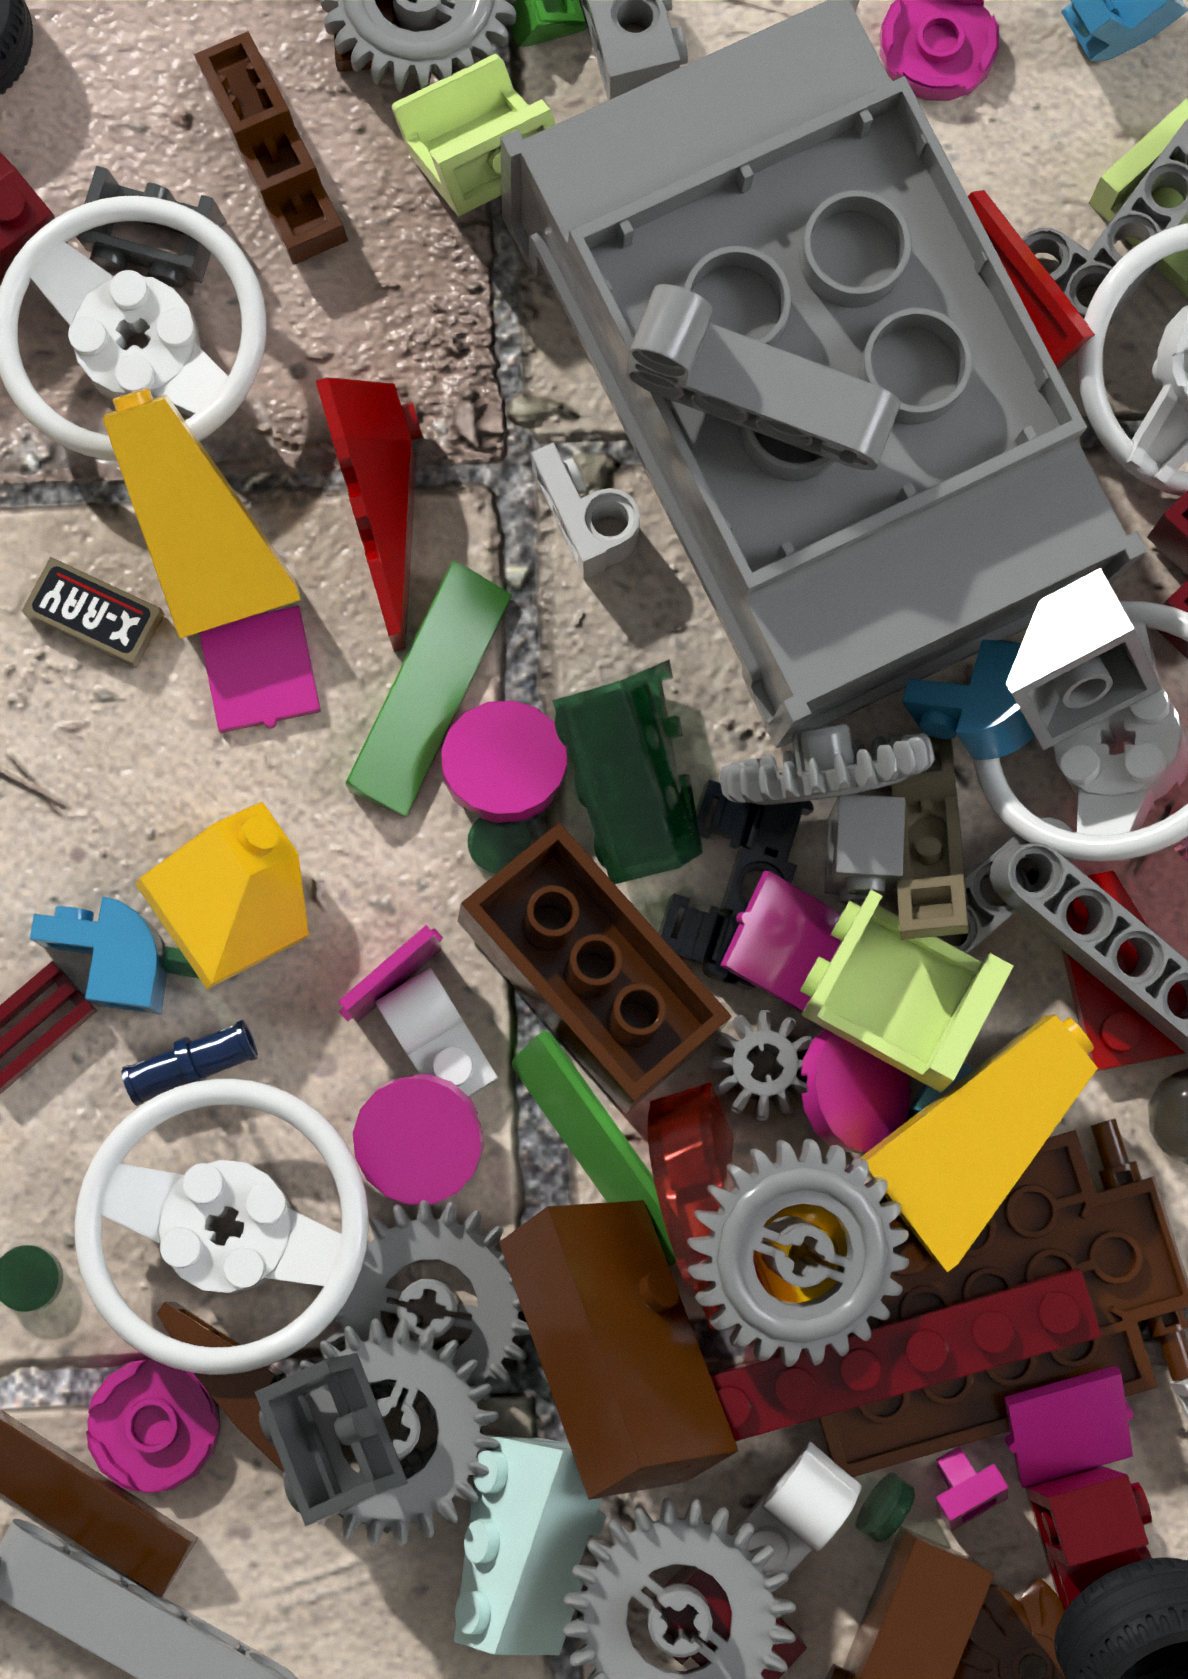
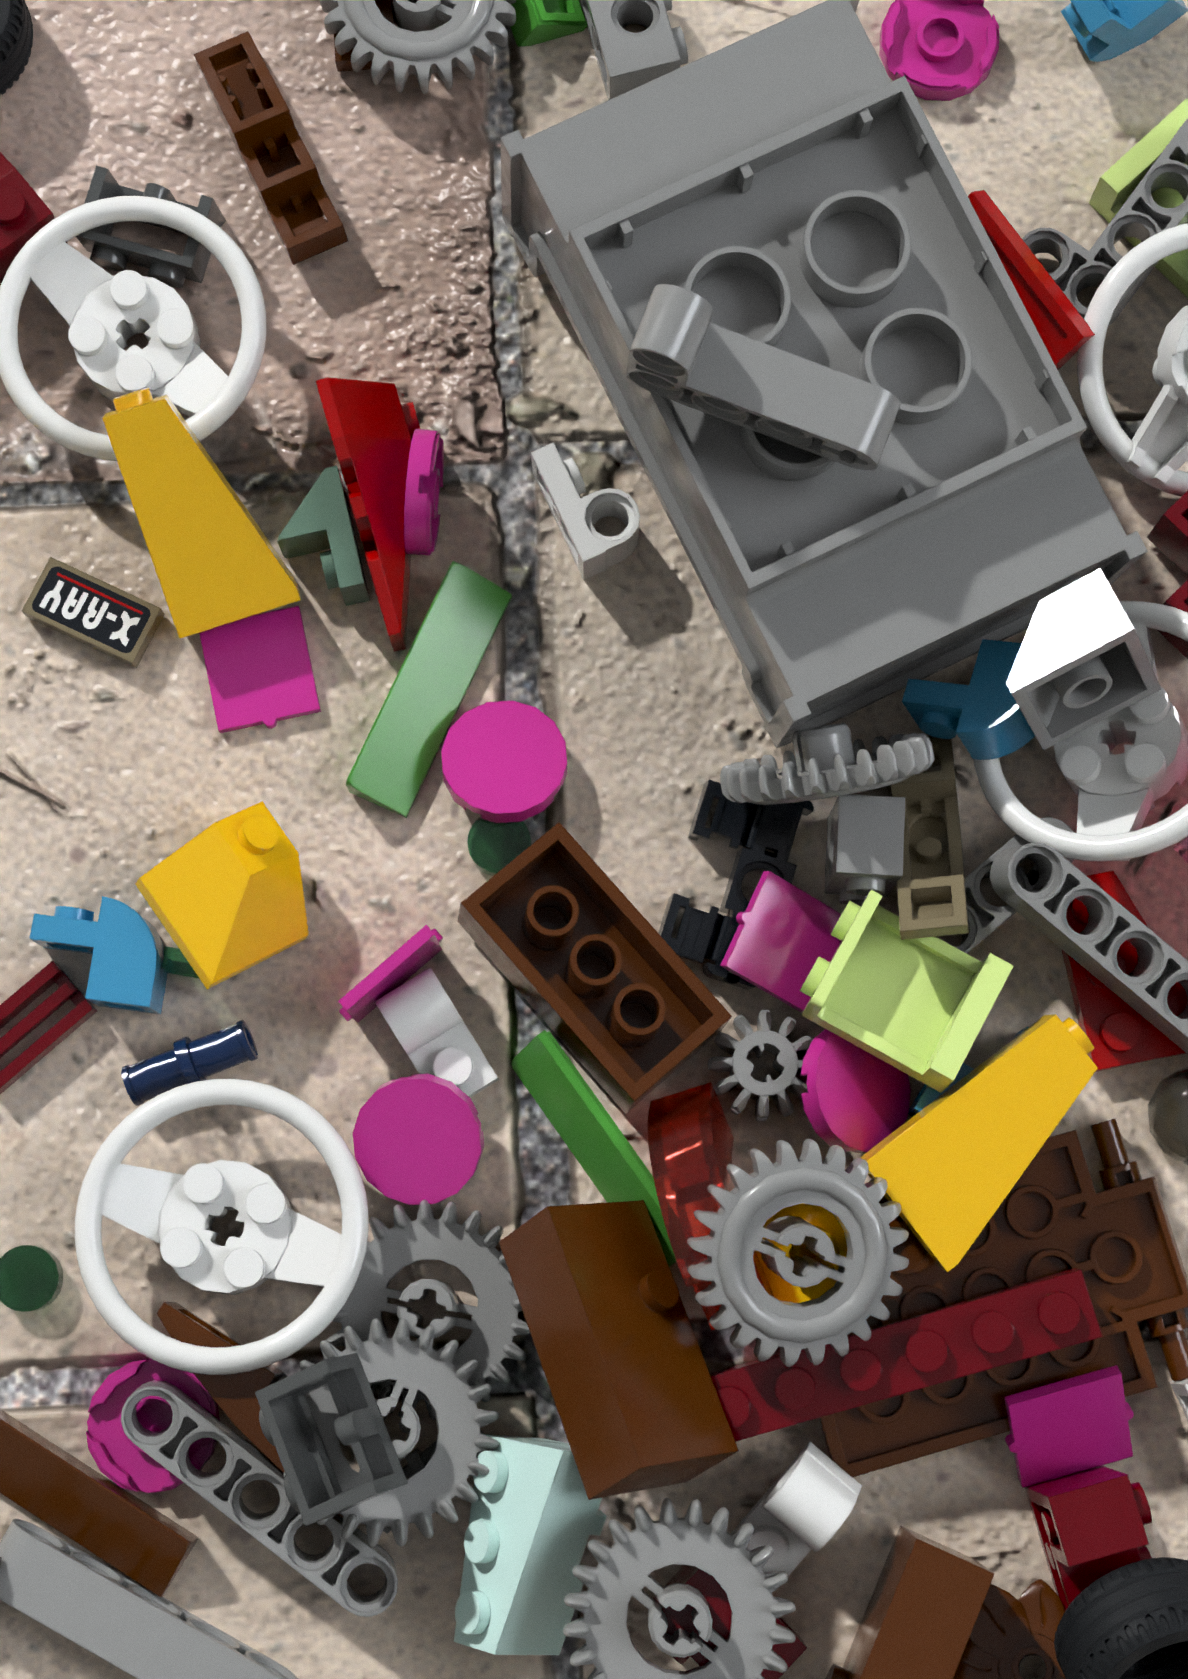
(224, 1491): none -> light grey beam
(325, 524): none -> sand green slope
(422, 492): none -> dark pink tile
(458, 126): yellowish green panel -> none
(629, 773): clear green wedge -> none
(885, 1508): clear green tile -> none
(968, 1491): dark pink tile -> none

